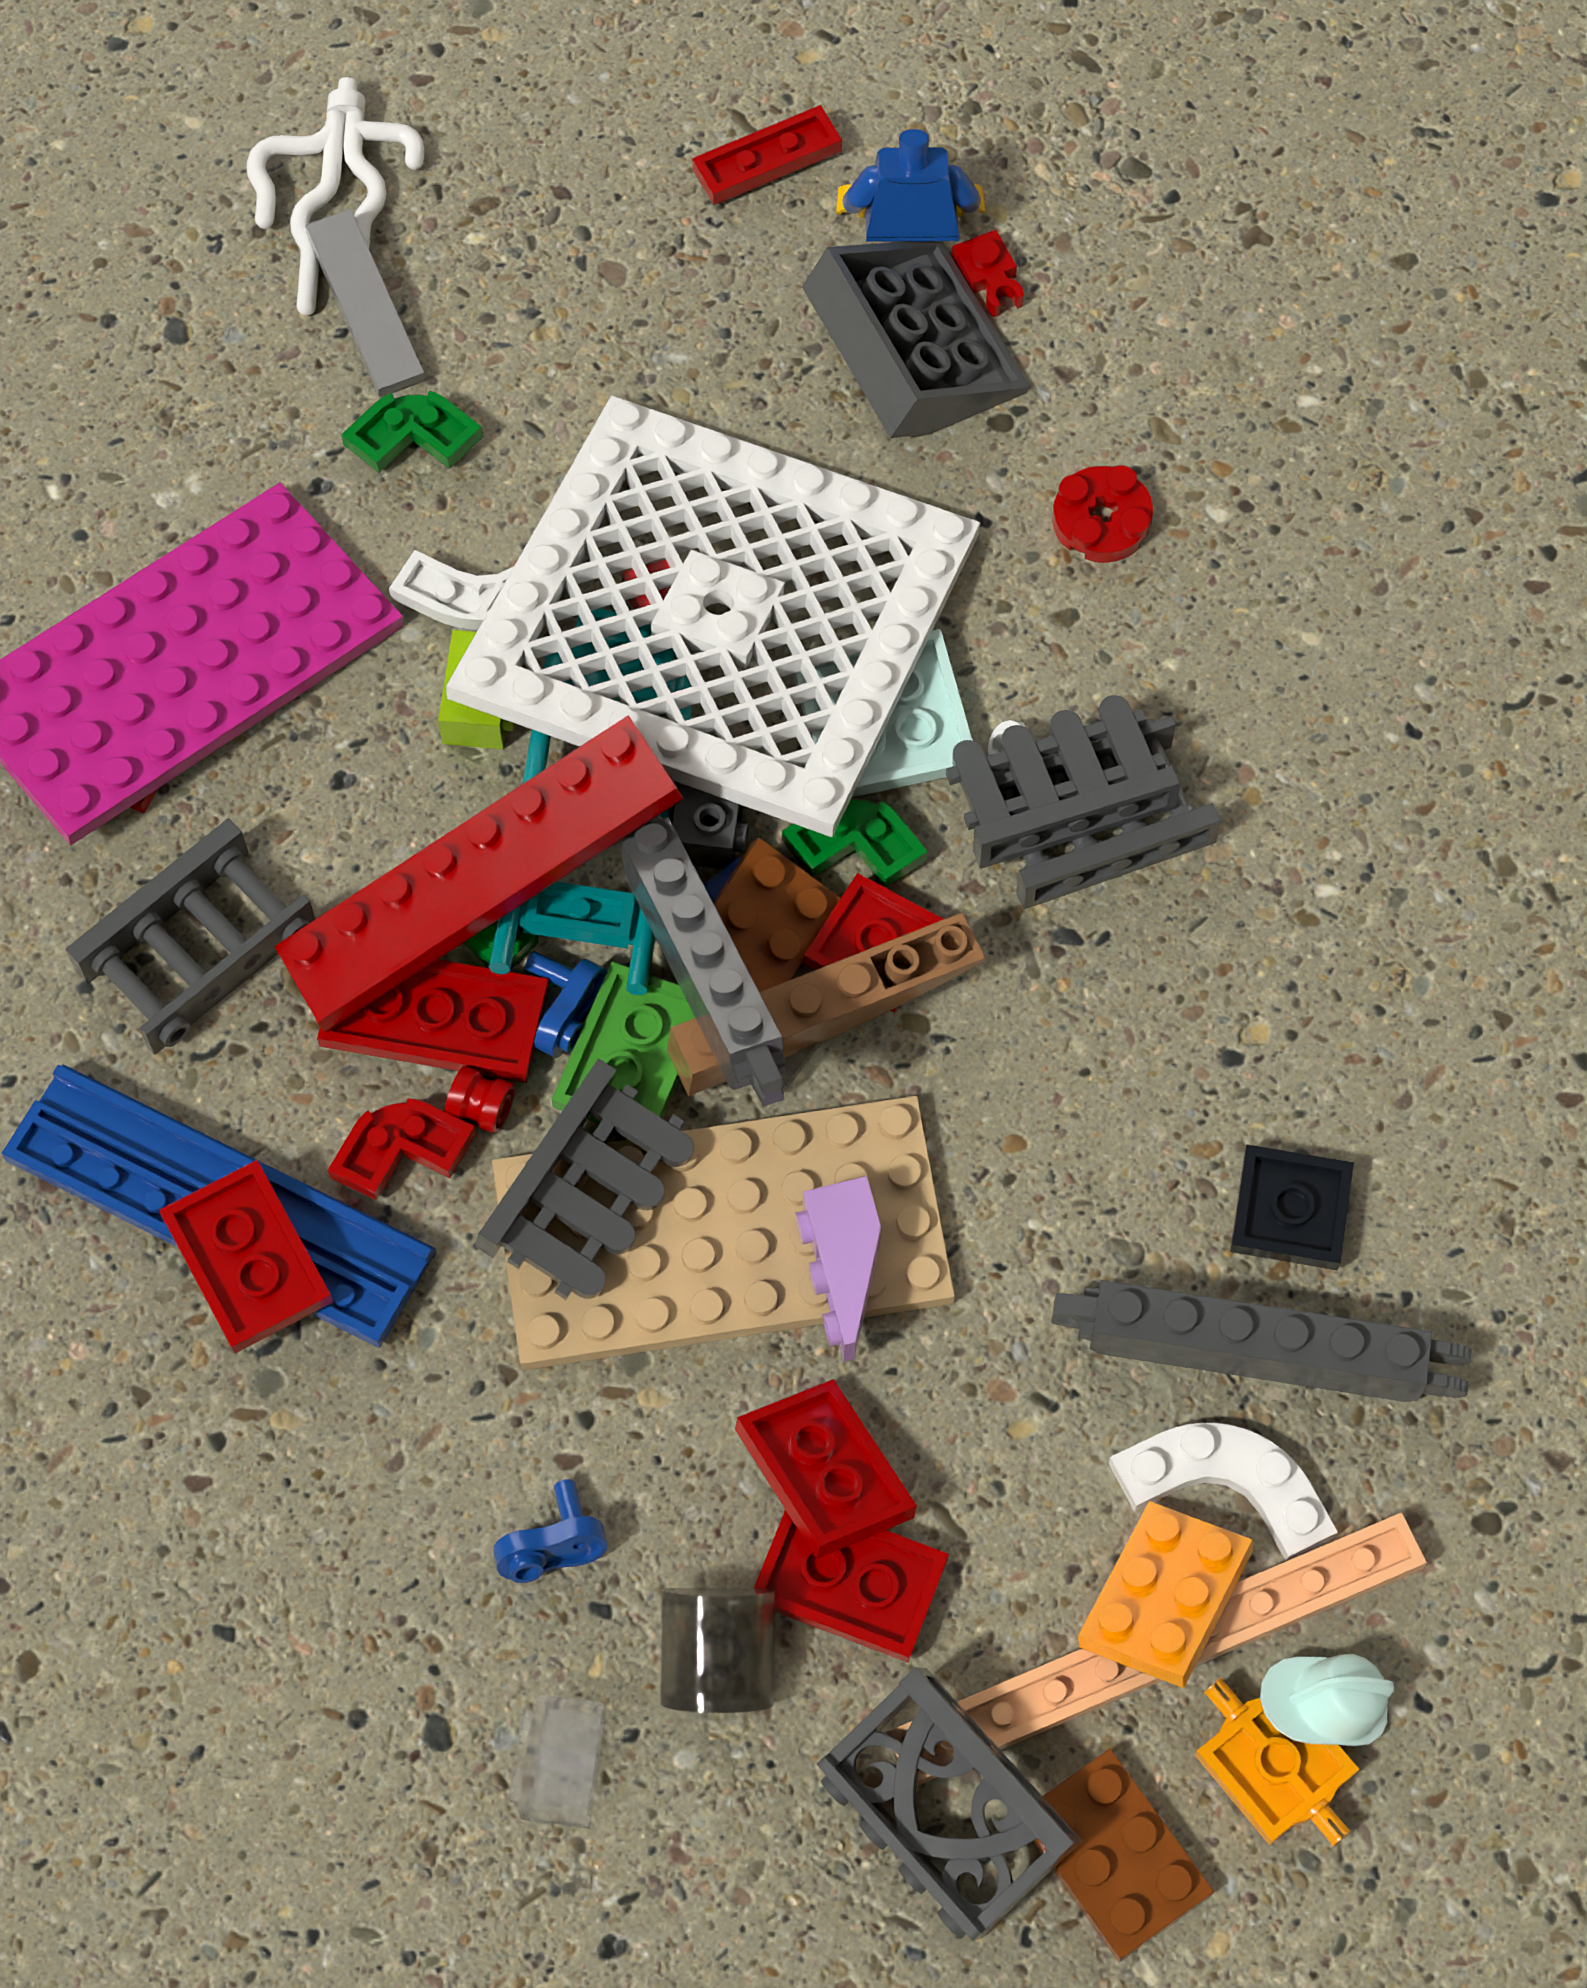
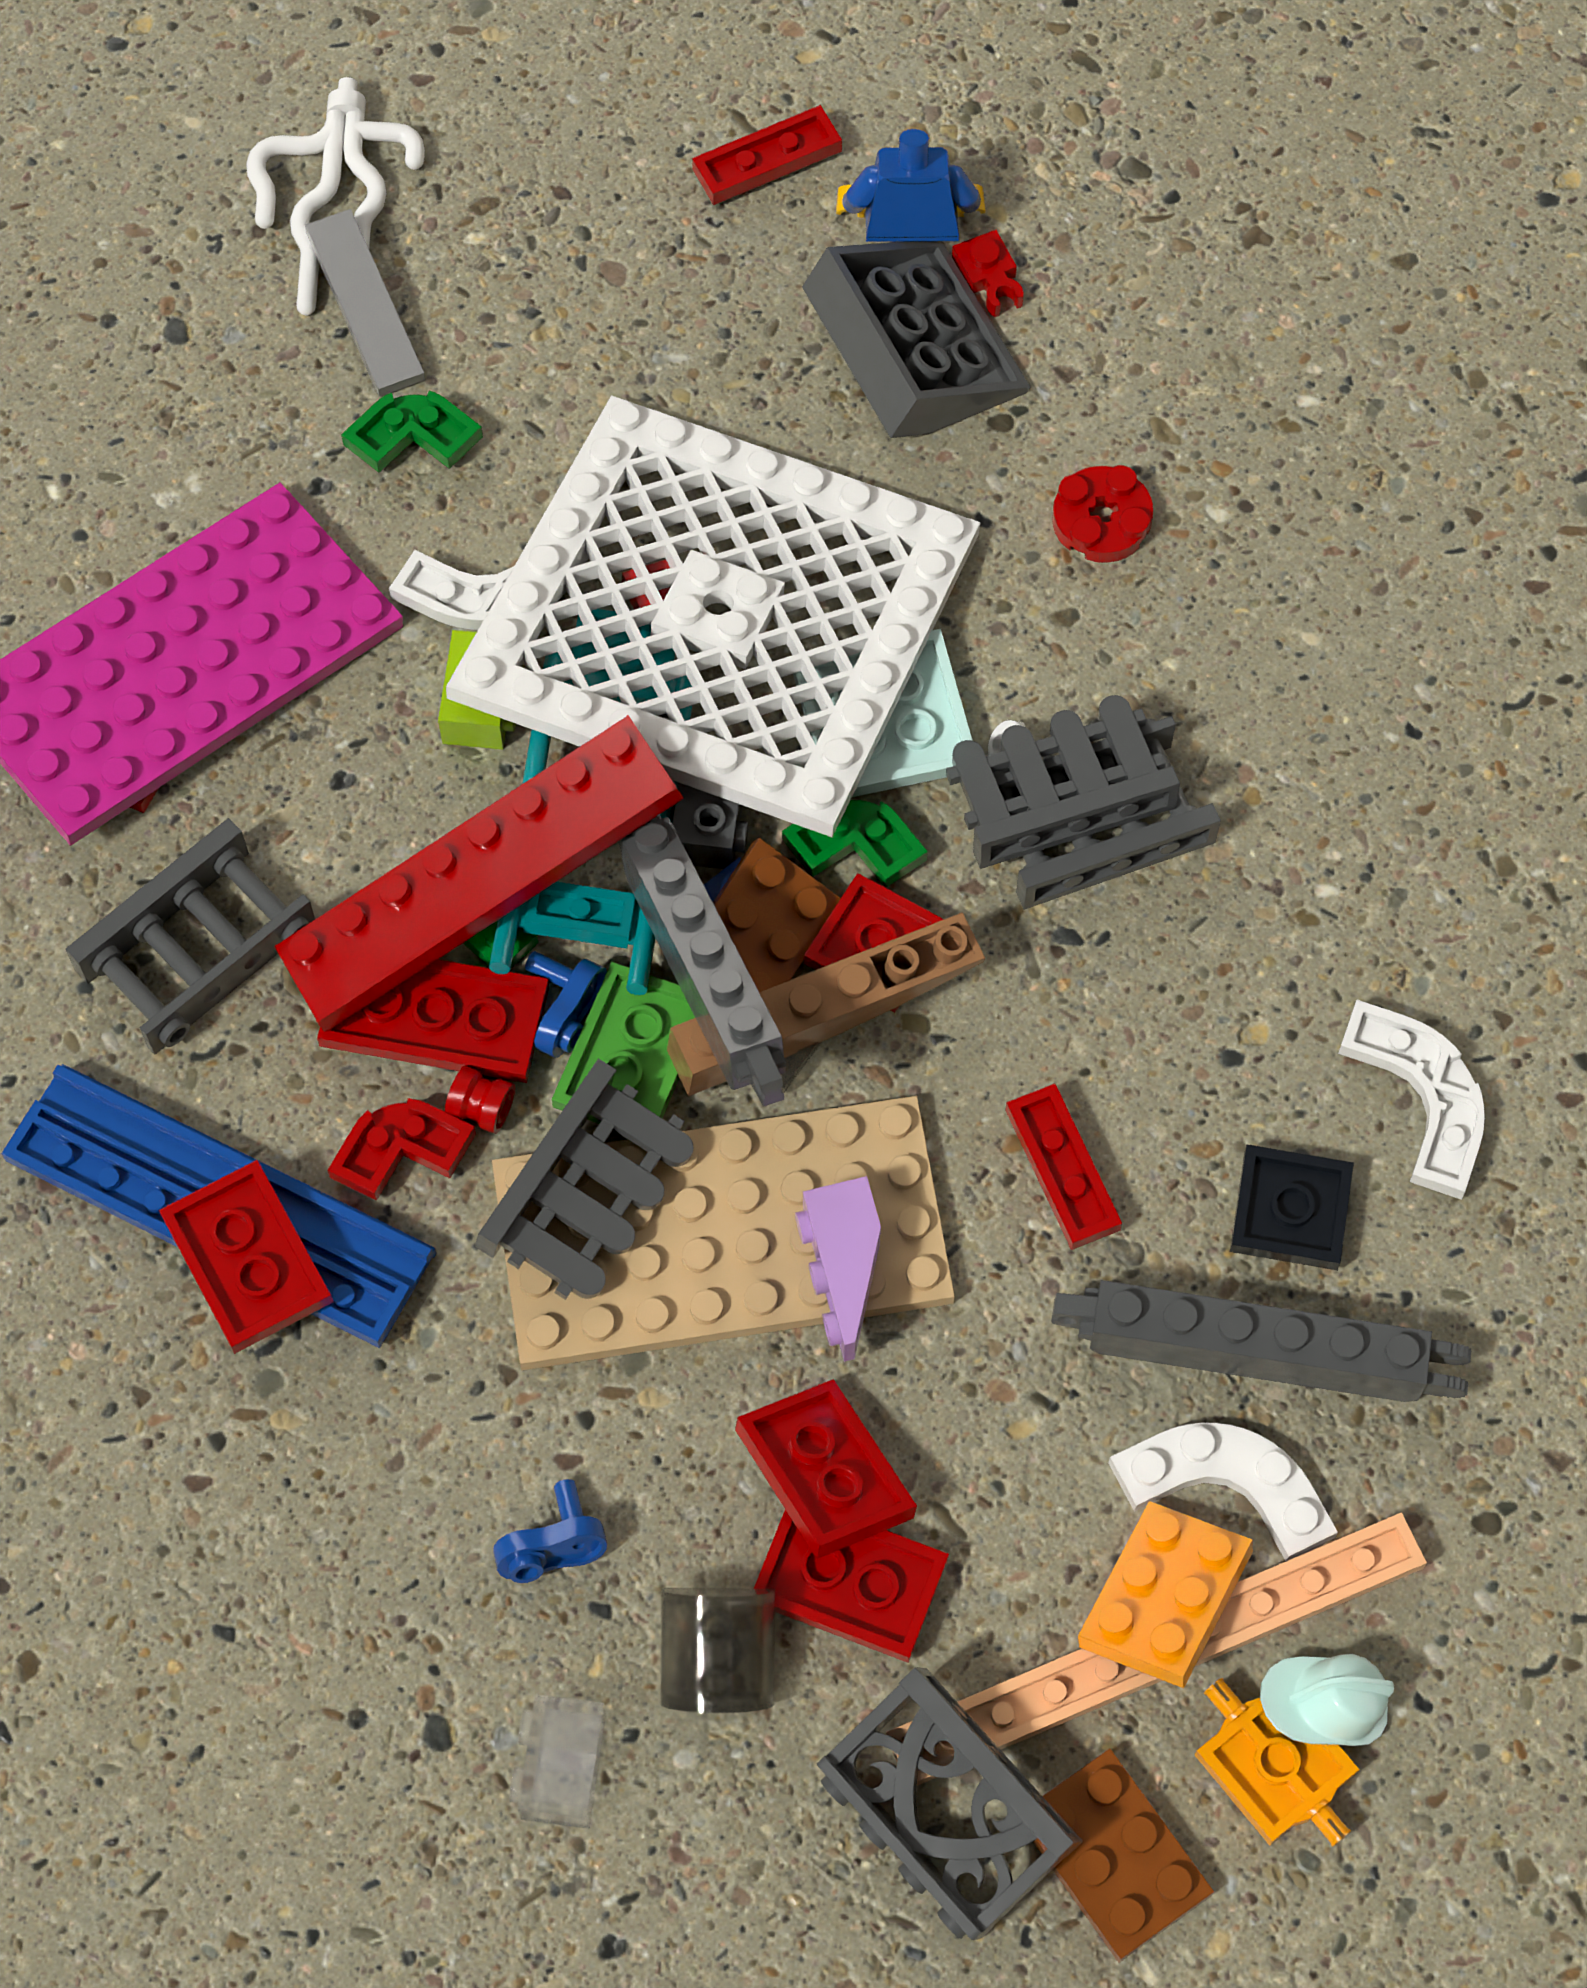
(1063, 1166): none -> red plate
(1440, 1078): none -> white plate

